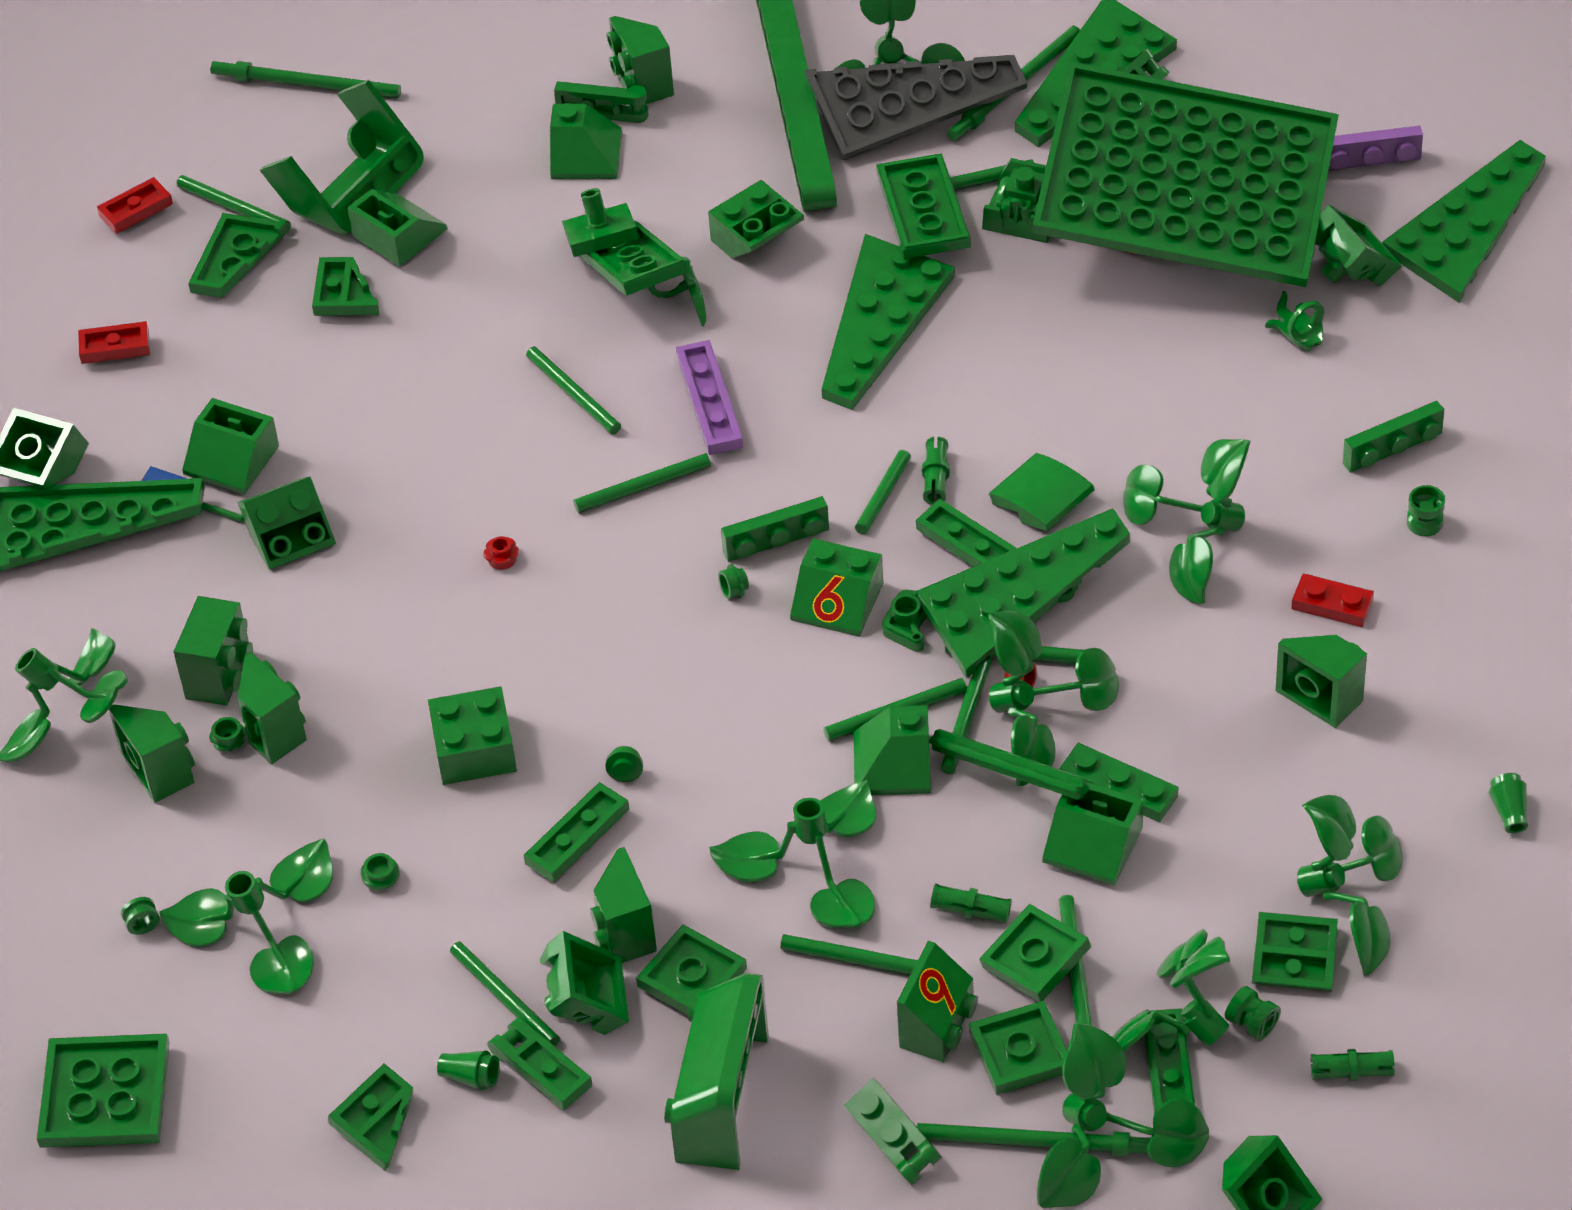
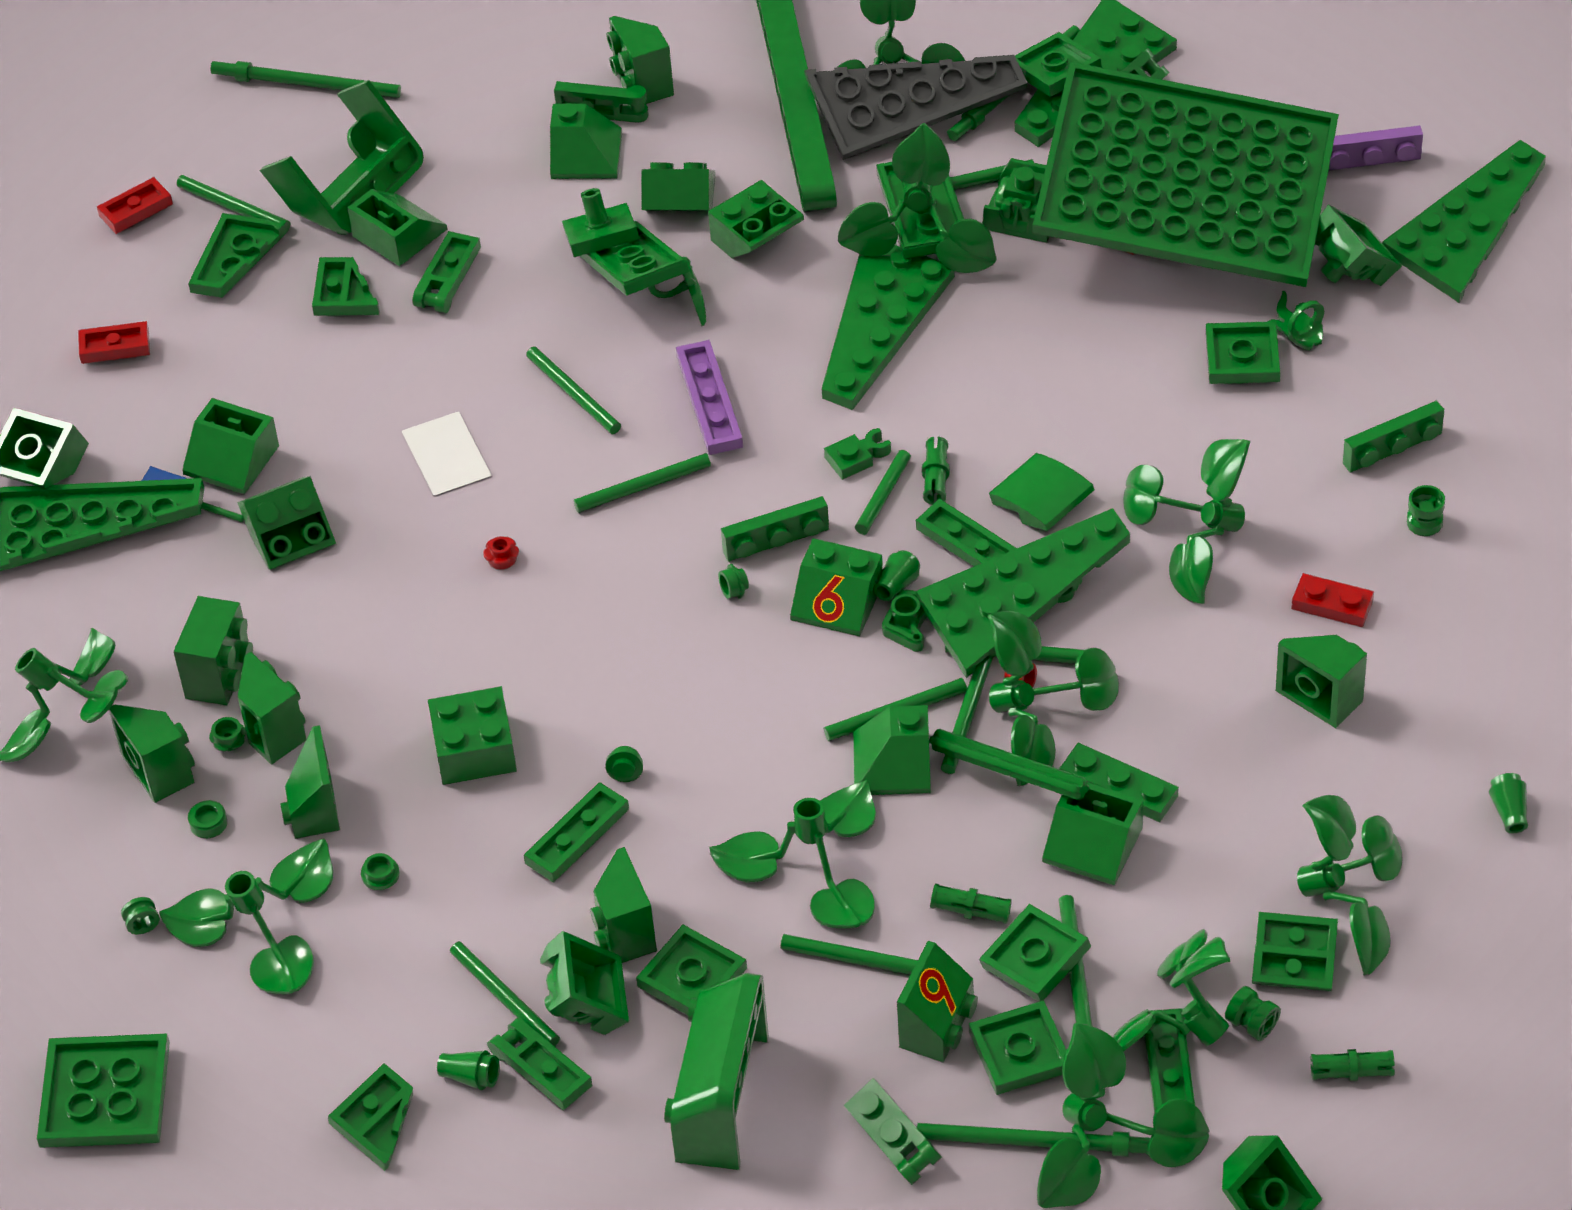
(207, 819): none -> green tile
(310, 791): none -> green slope
(446, 271): none -> green plate
(446, 453): none -> white sticker
(677, 188): none -> green slope
(855, 455): none -> green plate
(898, 573): none -> green cone
(920, 163): none -> green plant
(1048, 62): none -> green plate
(1242, 352): none -> green plate

